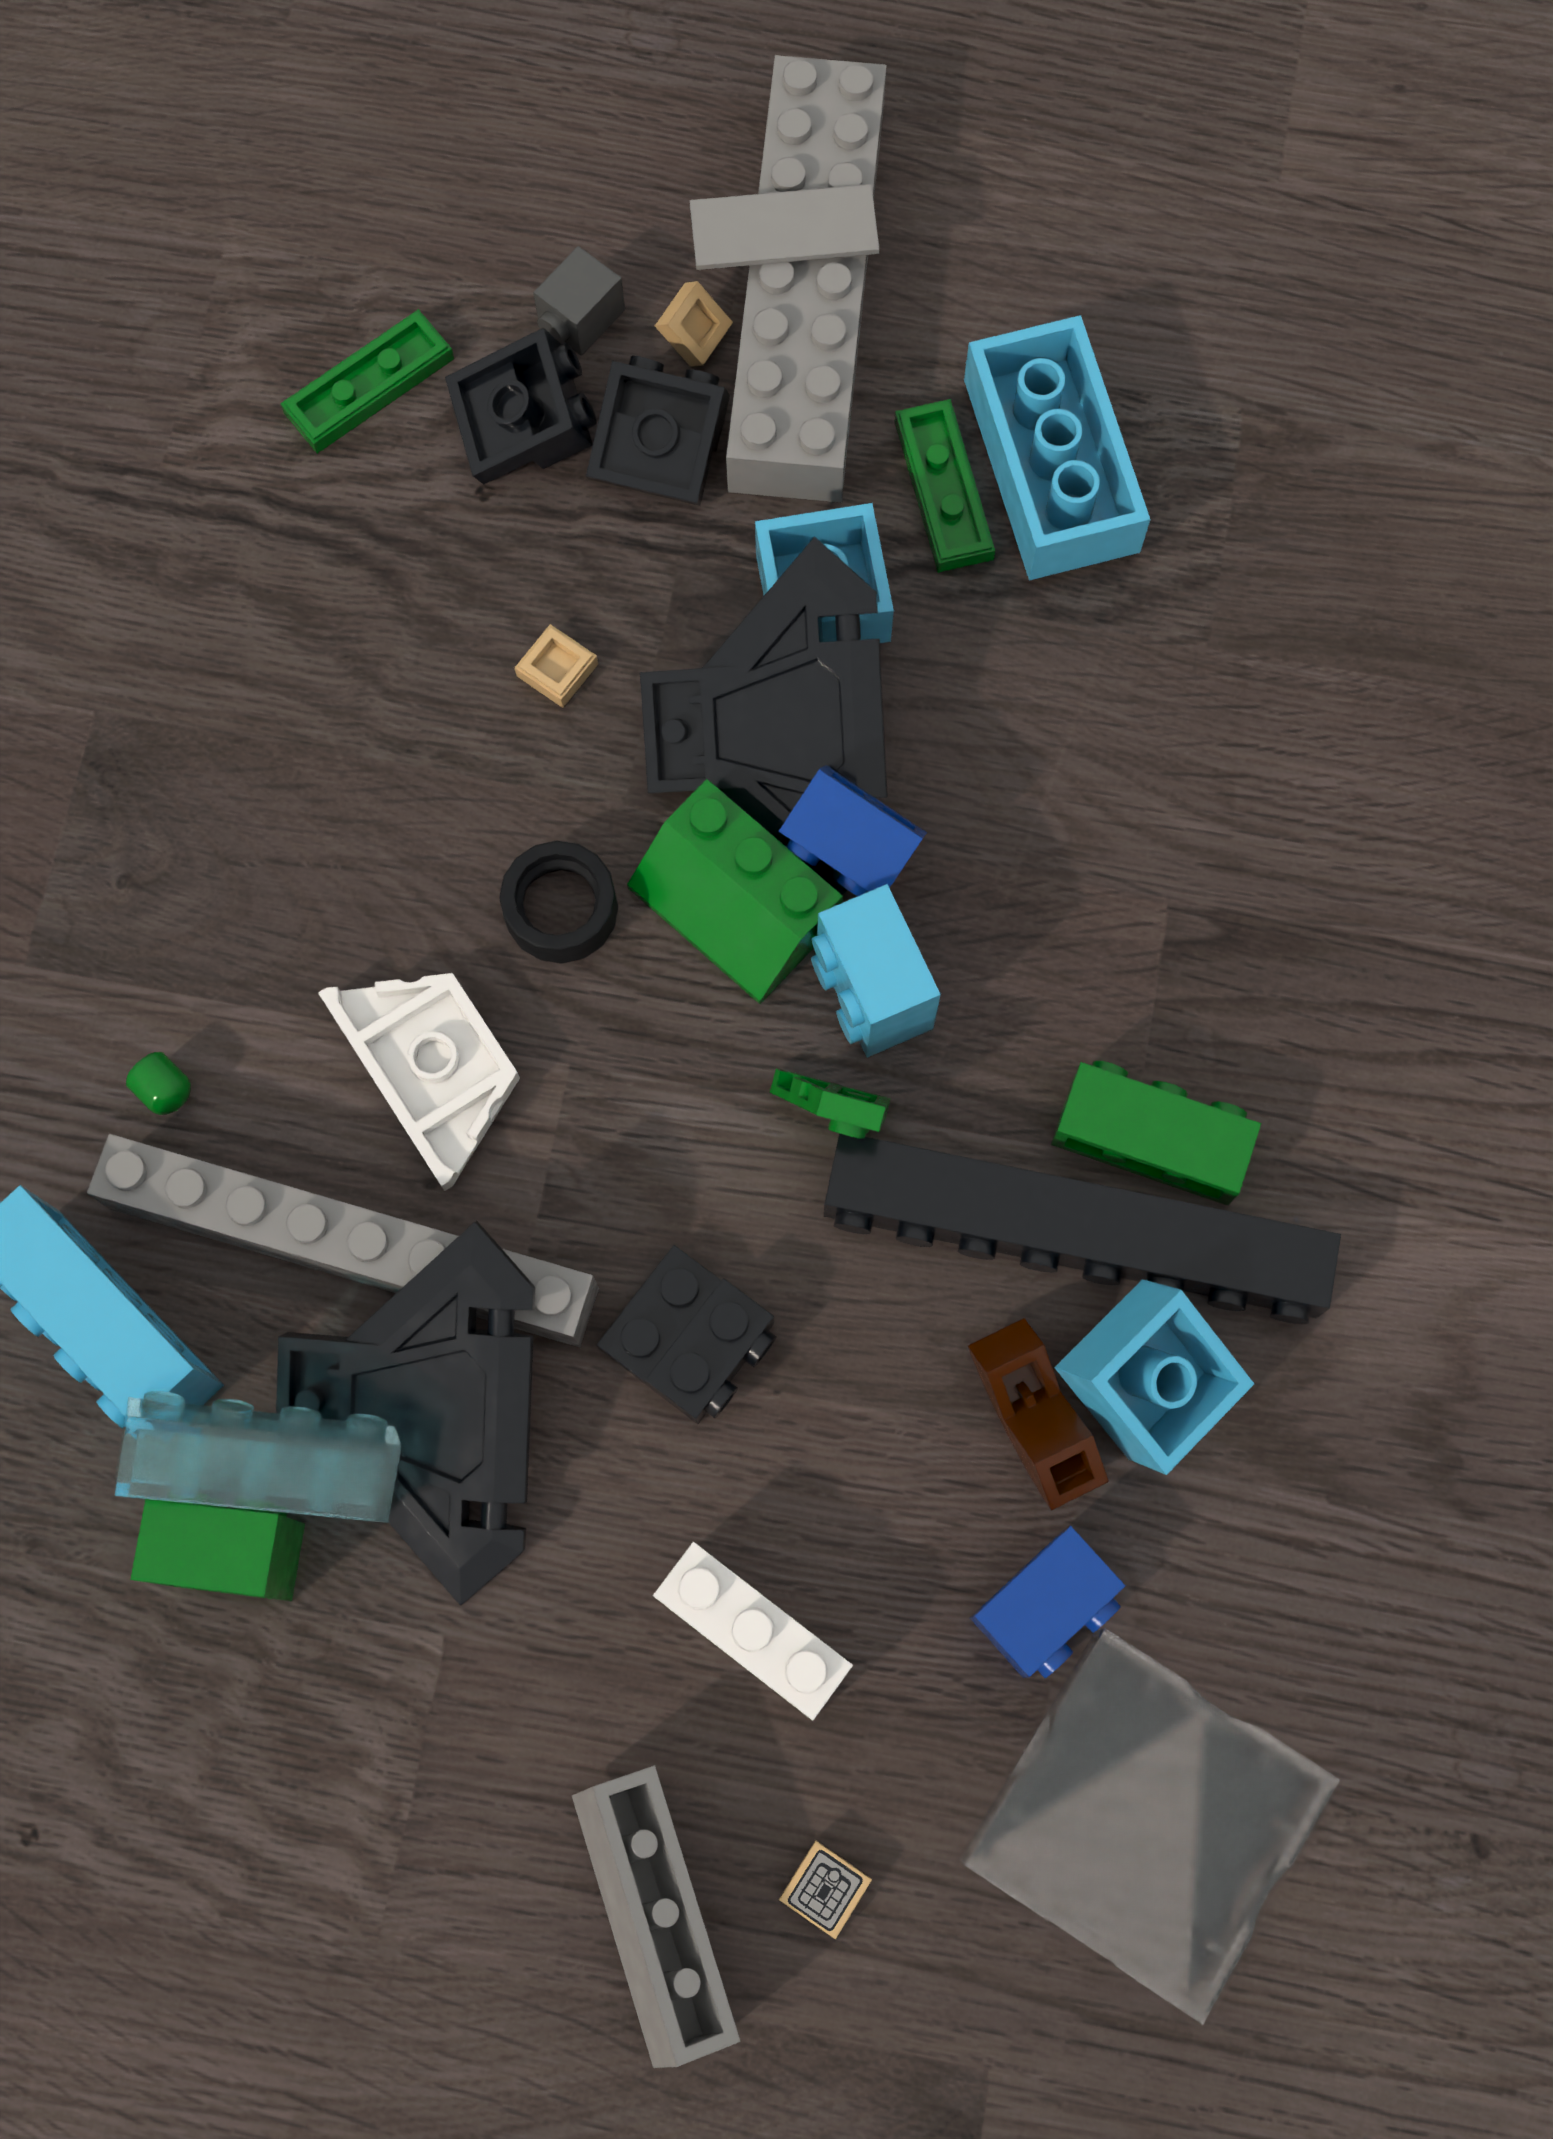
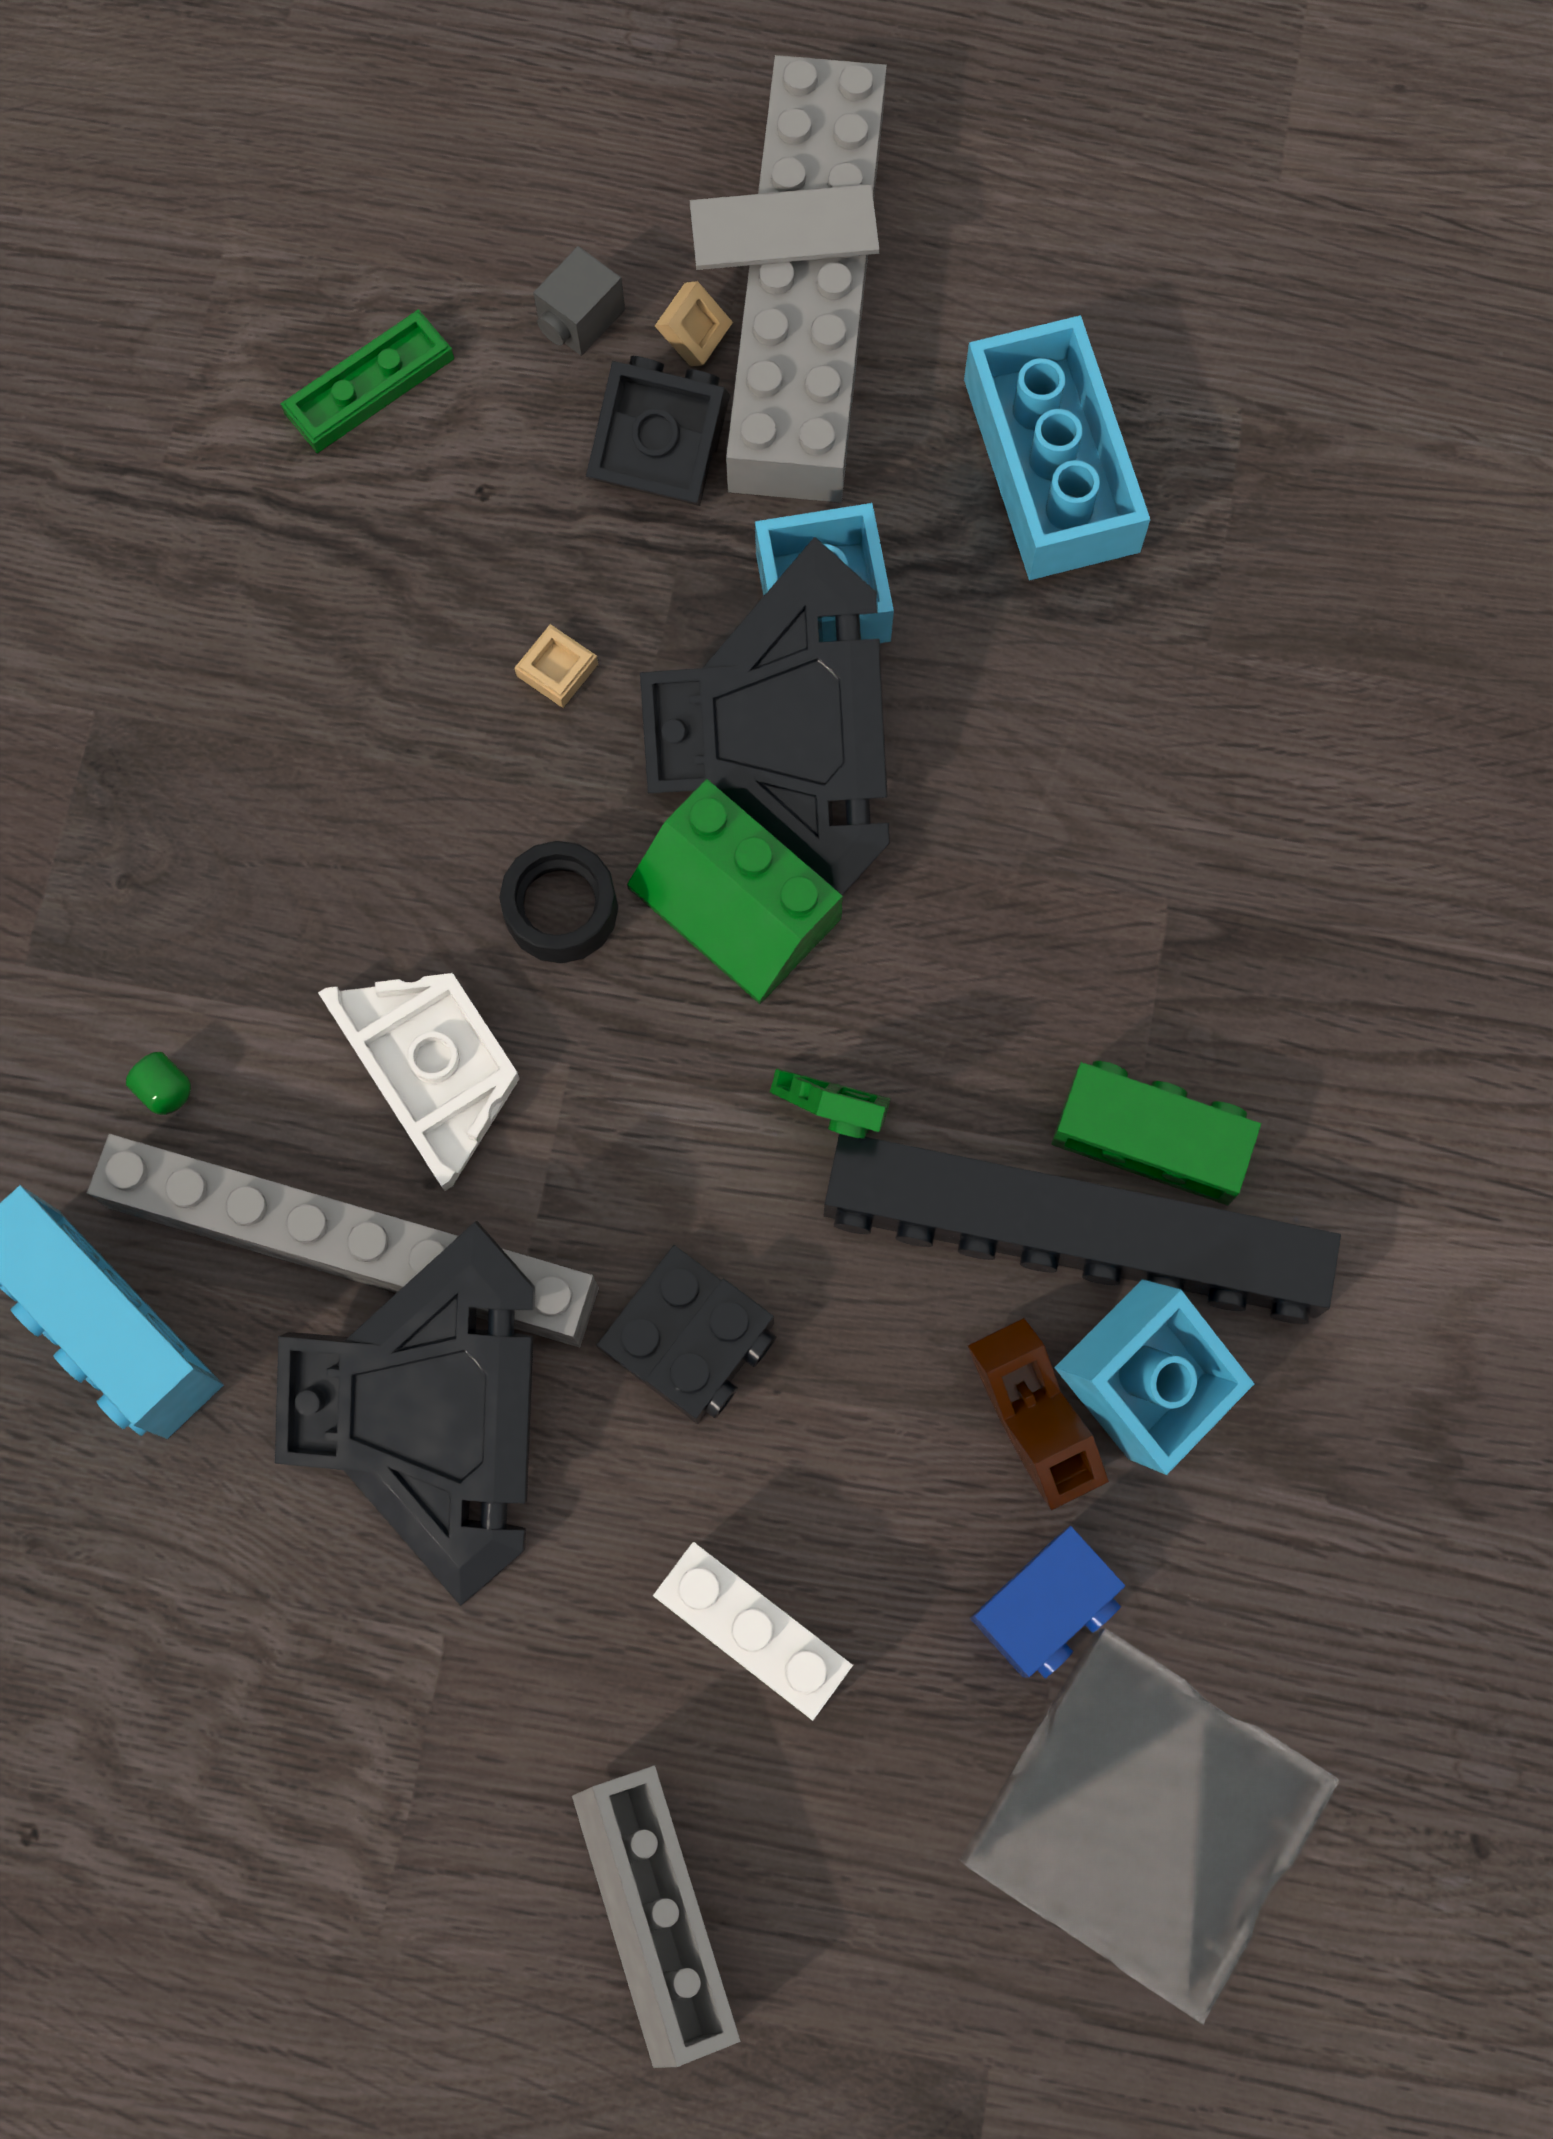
(218, 1549): green brick -> none
(257, 1458): clear light blue brick -> none
(521, 406): black plate -> none
(825, 1889): tile -> none
(850, 833): blue brick -> none
(875, 970): medium azure brick -> none
(944, 485): green tile -> none

